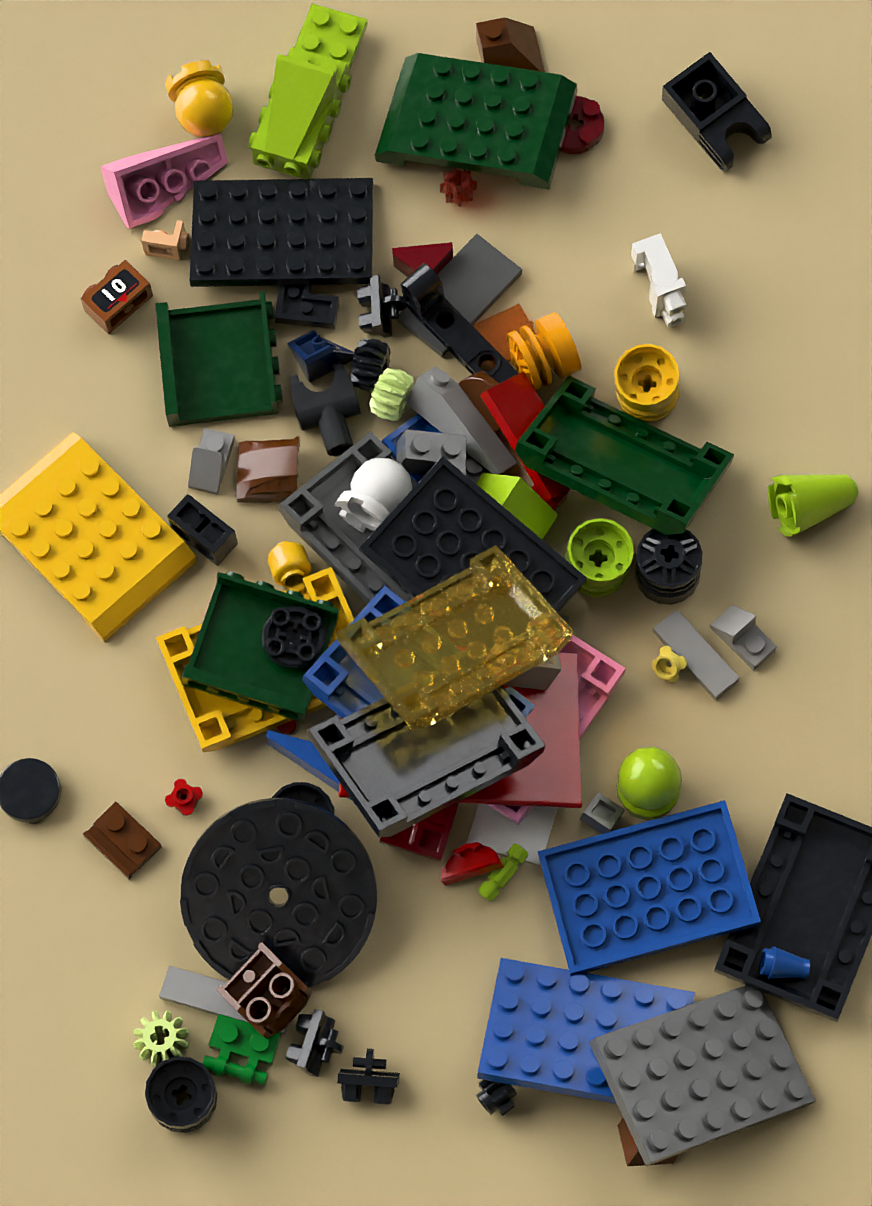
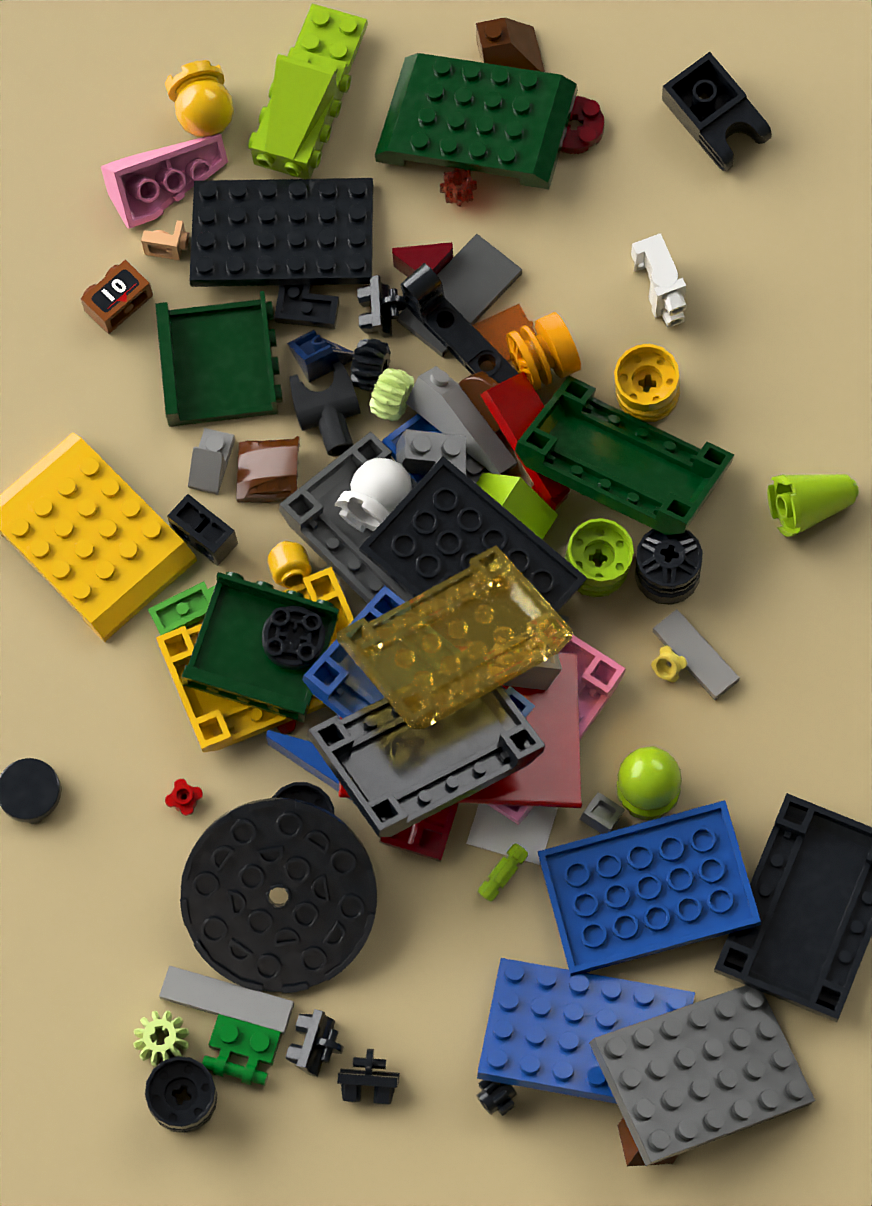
(122, 840): reddish brown plate -> none
(182, 608): none -> bright green plate
(266, 992): reddish brown slope -> none
(470, 861): red tile -> none
(741, 634): light grey slope -> none
(782, 964): blue cone -> none

